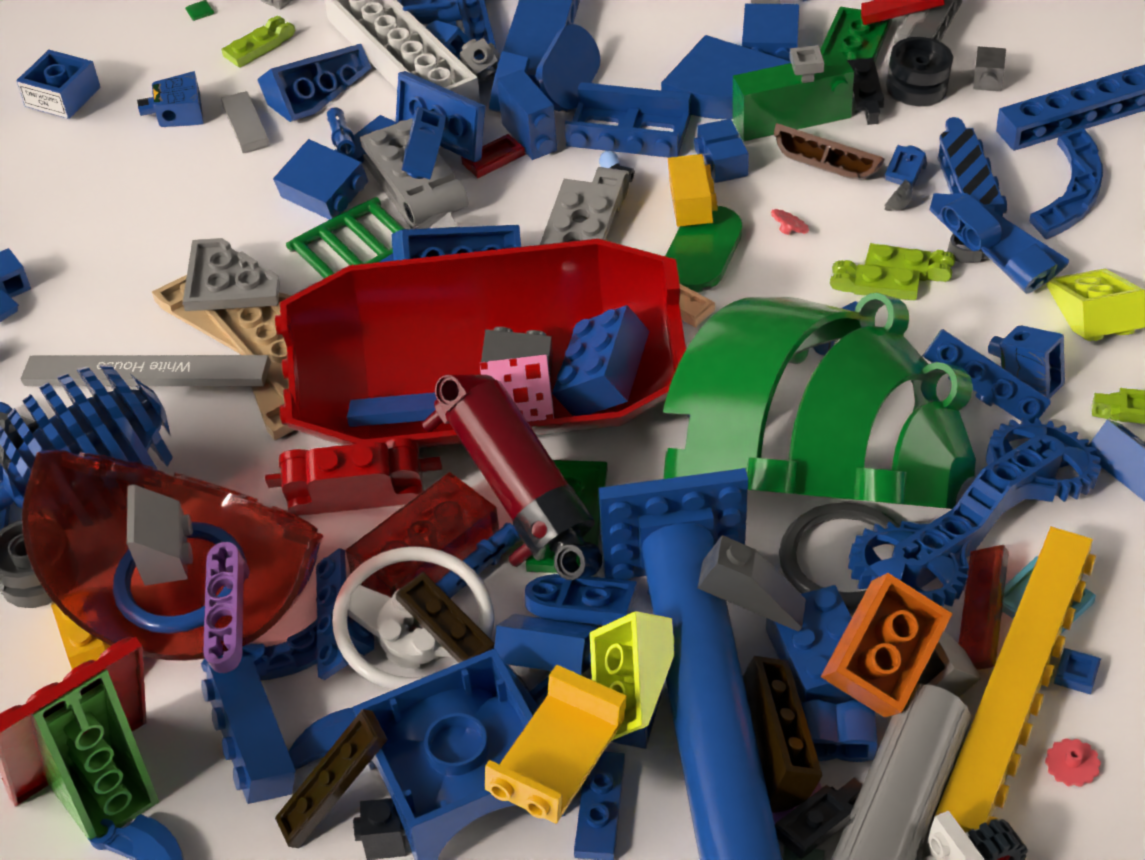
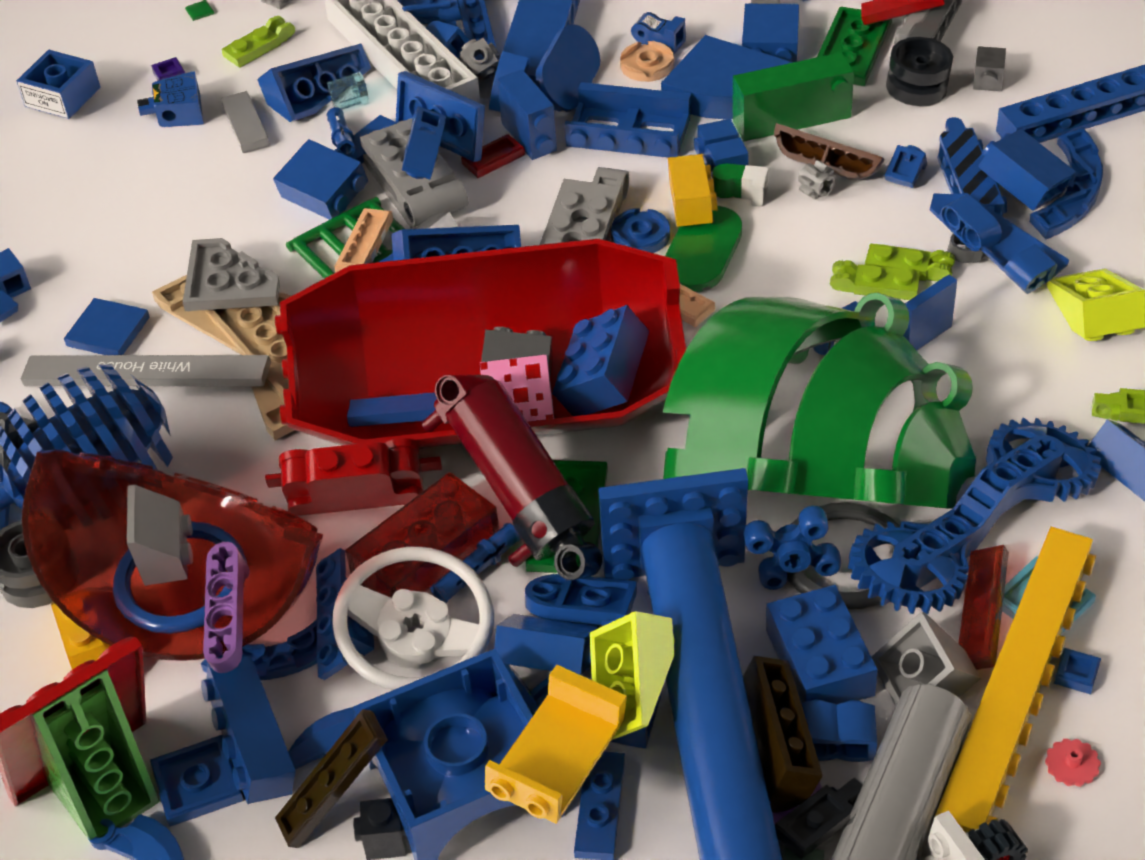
(106, 327): none -> blue tile
(167, 69): none -> dark purple tile
(195, 781): none -> blue tile
(348, 91): none -> clear light blue tile
(365, 238): none -> light nougat plate
(443, 619): dark brown tile -> none
(609, 160): light blue arm -> none
(636, 68): none -> light nougat tile
(641, 230): none -> blue tile
(652, 28): none -> blue leg
(741, 182): none -> leg
(751, 582): dark grey slope -> none
(789, 222): coral piece -> none
(792, 547): none -> blue gear
(806, 62): light grey tile -> none
(816, 179): none -> light grey gear
(867, 89): black hinge -> none
(886, 645): orange brick -> none
(900, 197): dark grey animal -> none
(931, 312): none -> blue tile
(988, 378): blue bracket -> none
(1026, 169): none -> blue brick
(1033, 357): blue torso -> none

